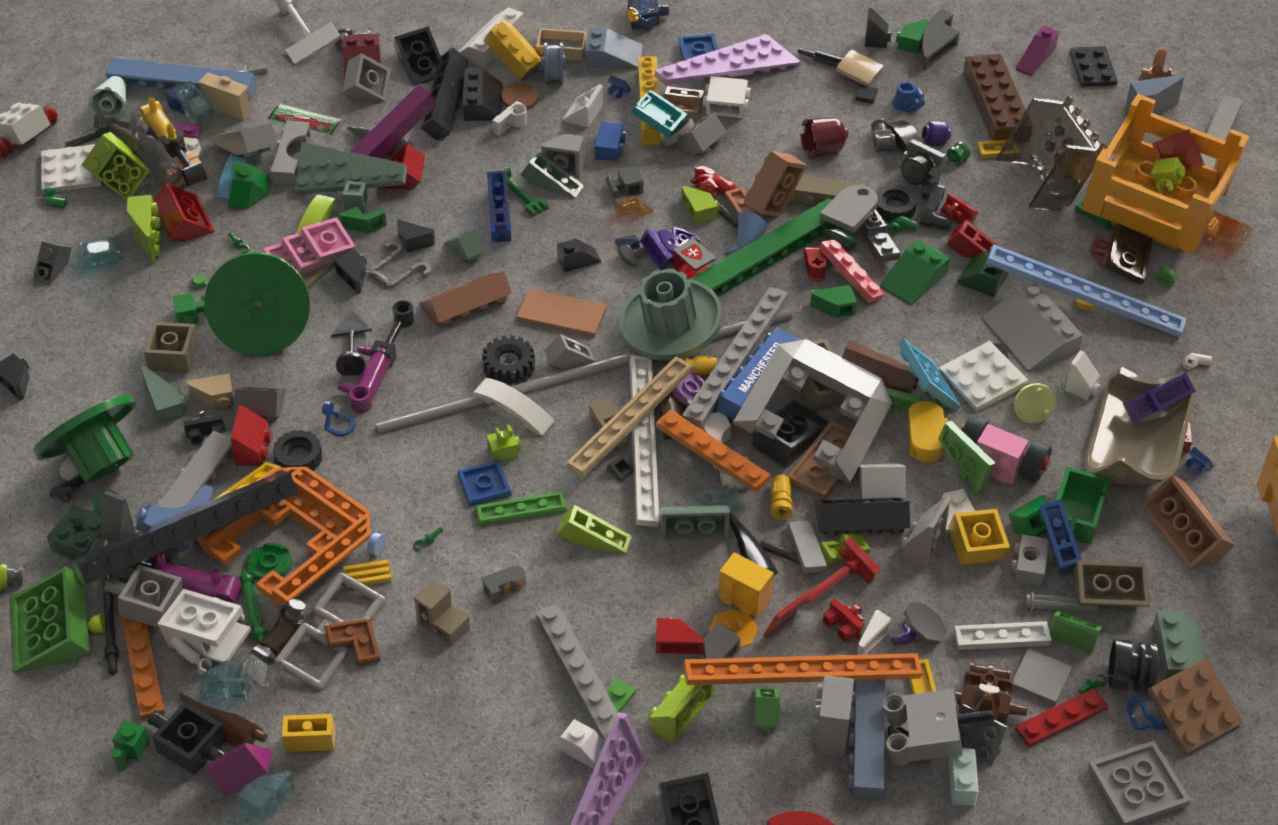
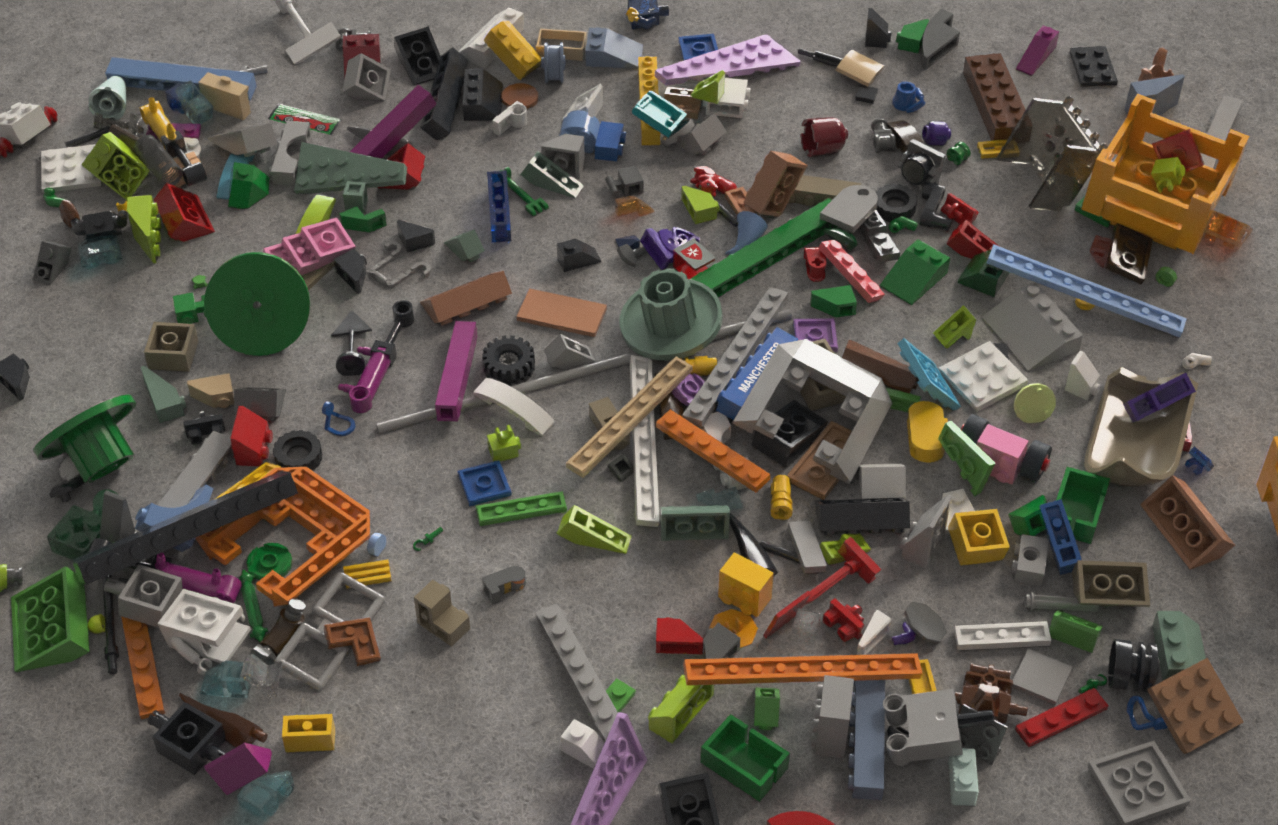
(94, 224): none -> black torso
(129, 742): green brick -> none
(238, 242): green hand -> none
(456, 371): none -> magenta brick
(581, 124): none -> medium blue brick
(618, 85): clear blue tile -> none
(710, 88): none -> lime slope
(747, 766): none -> green piece
(815, 330): none -> medium lavender tile
(959, 324): none -> lime slope

